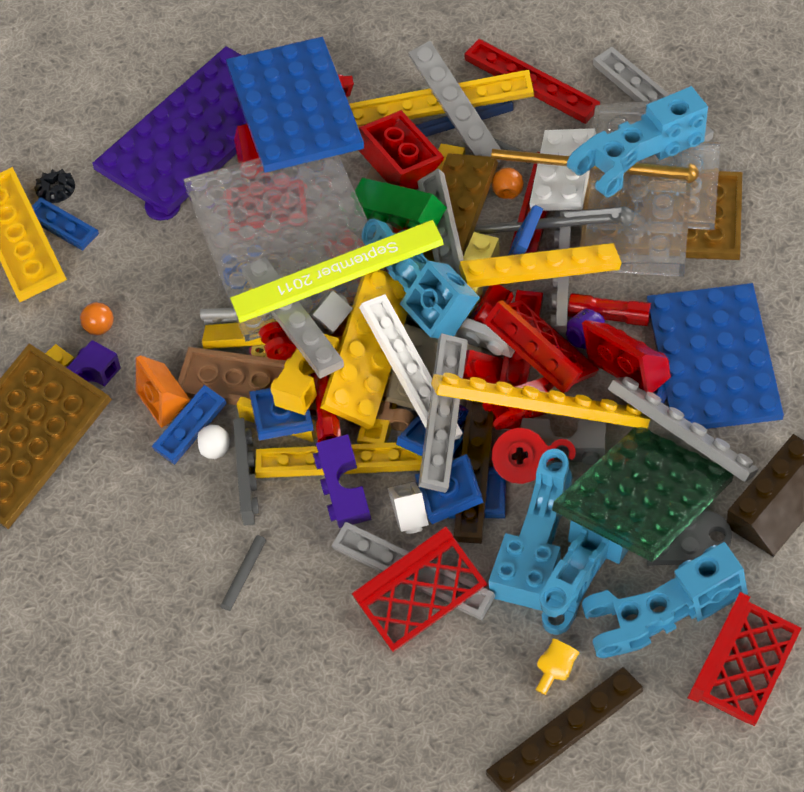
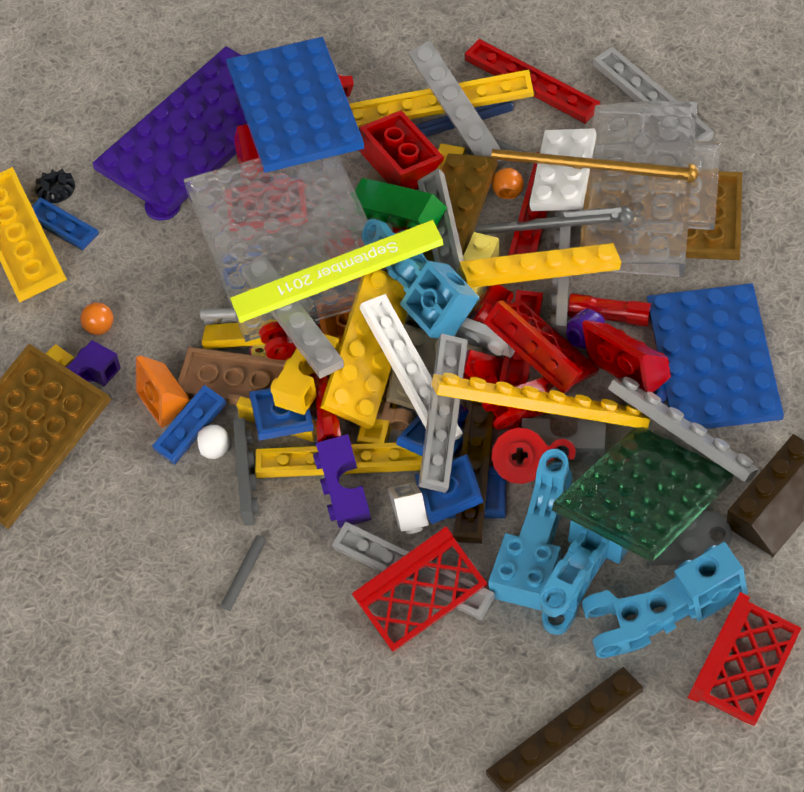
(330, 312): light grey brick -> none
(525, 231): blue tile -> none
(555, 664): yellow piece -> none
(664, 130): dark azure brick -> none

